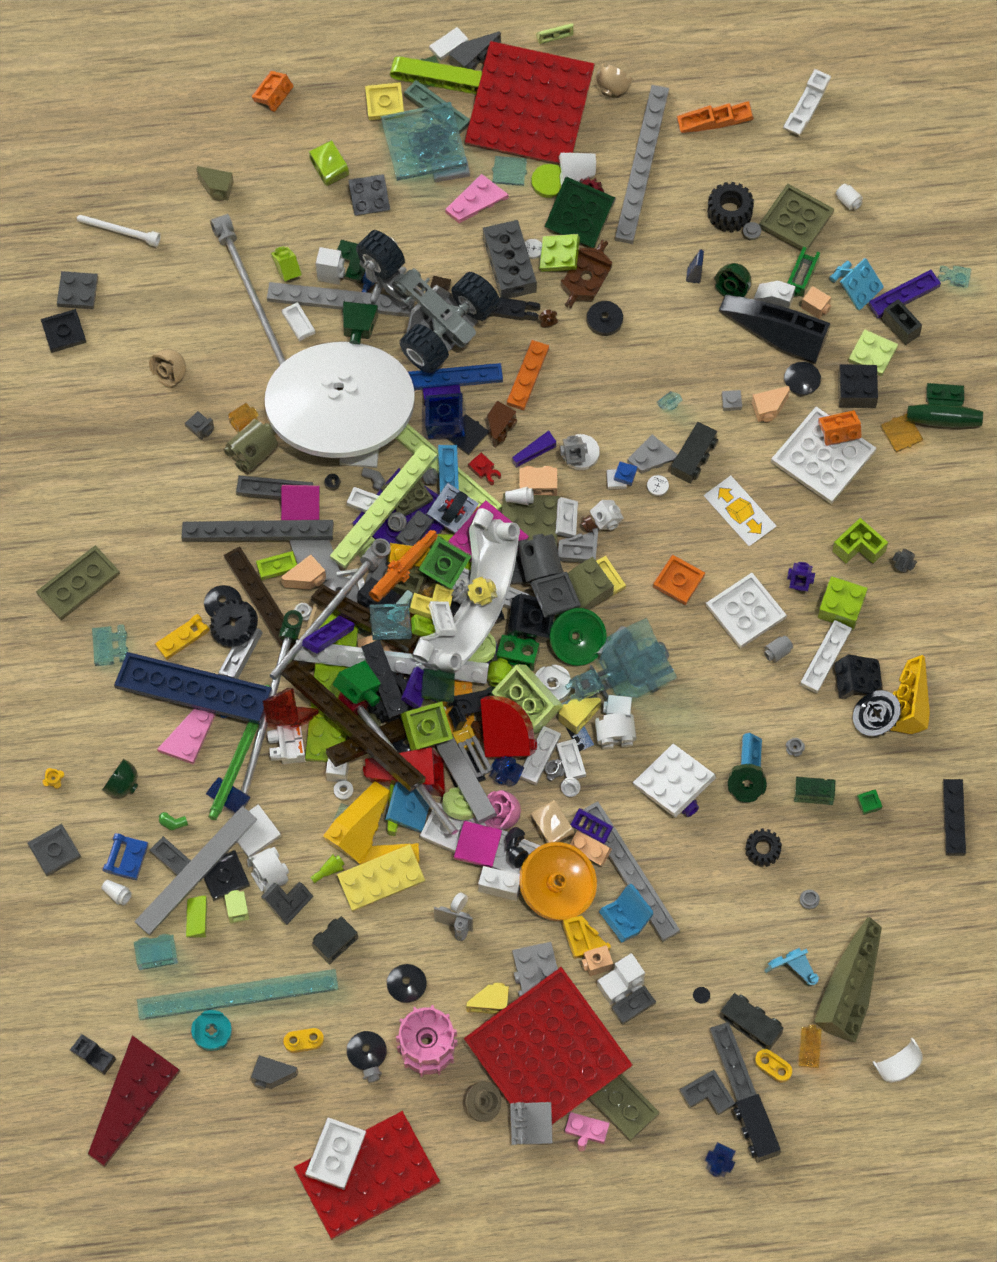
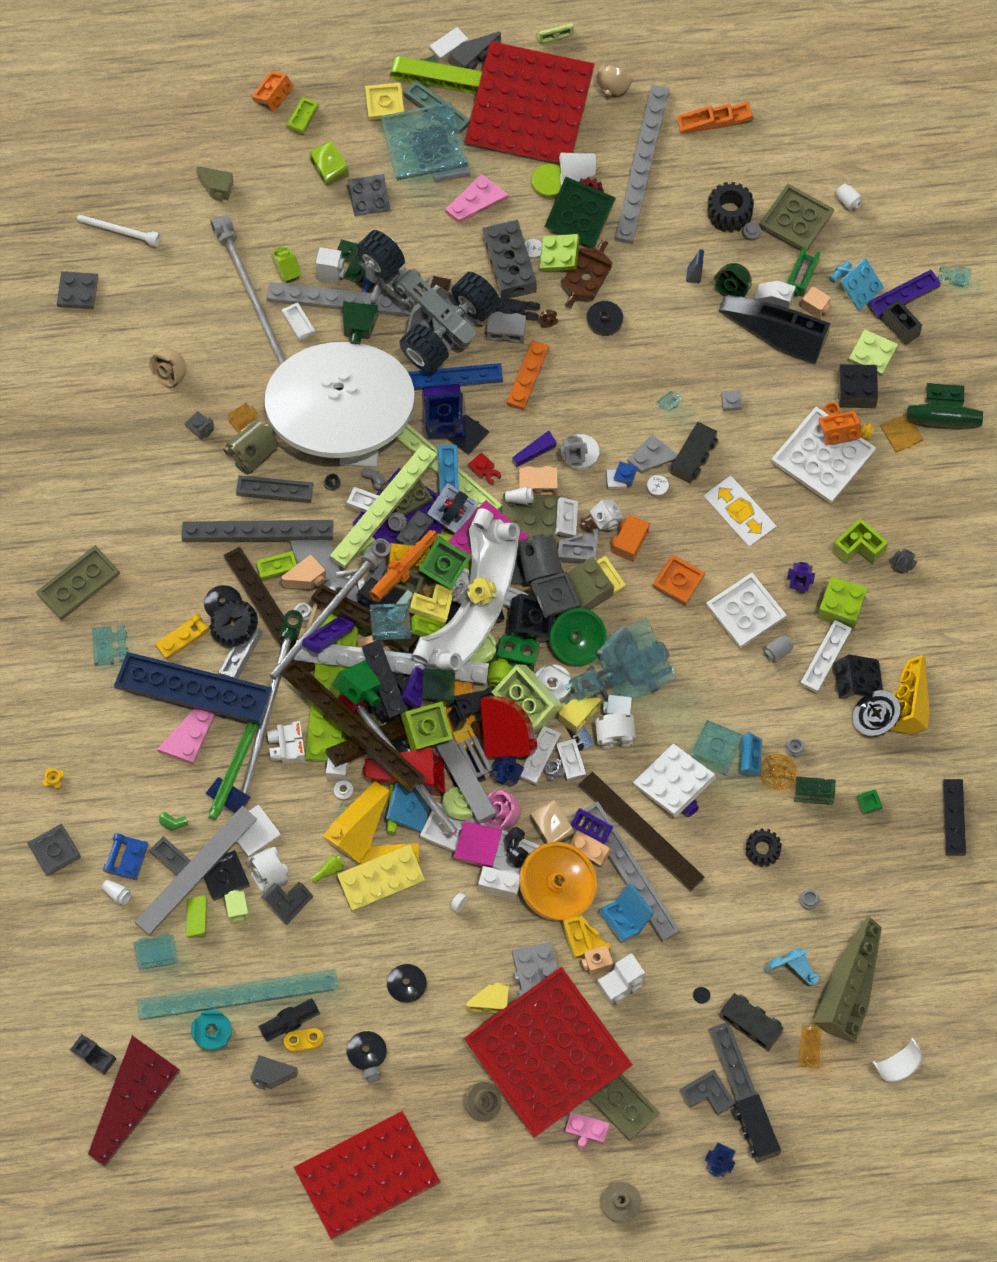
(63, 330): black tile -> none
(122, 780): dark green cylinder -> none
(282, 709): clear red bracket -> none
(289, 1020): none -> black piece
(300, 502): dark pink tile -> none
(302, 115): none -> lime plate
(334, 939): pearl dark grey brick -> none
(335, 1153): white plate -> none
(426, 1024): bright pink piece -> none
(430, 476): light grey plate -> none
(442, 618): white plate -> none
(461, 921): light grey hinge -> none
(499, 421): reddish brown slope -> none
(506, 327): none -> light grey brick
(509, 170): clear light blue piece -> none
(531, 1123): light grey hinge -> none
(570, 787): white plate -> none
(617, 1211): none -> dark tan piece
(630, 537): none -> orange brick
(633, 1005): dark grey plate -> none
(641, 831): none -> dark brown tile
(717, 747): none -> clear light blue brick
(747, 772): dark green plate -> none
(769, 403): light nougat slope -> none
(775, 1064): yellow plate -> none
(777, 771): none -> clear yellow wheel
(802, 378): black dish -> none
(808, 102): white slope -> none
(831, 407): none -> orange plate
(867, 431): none -> yellow plate

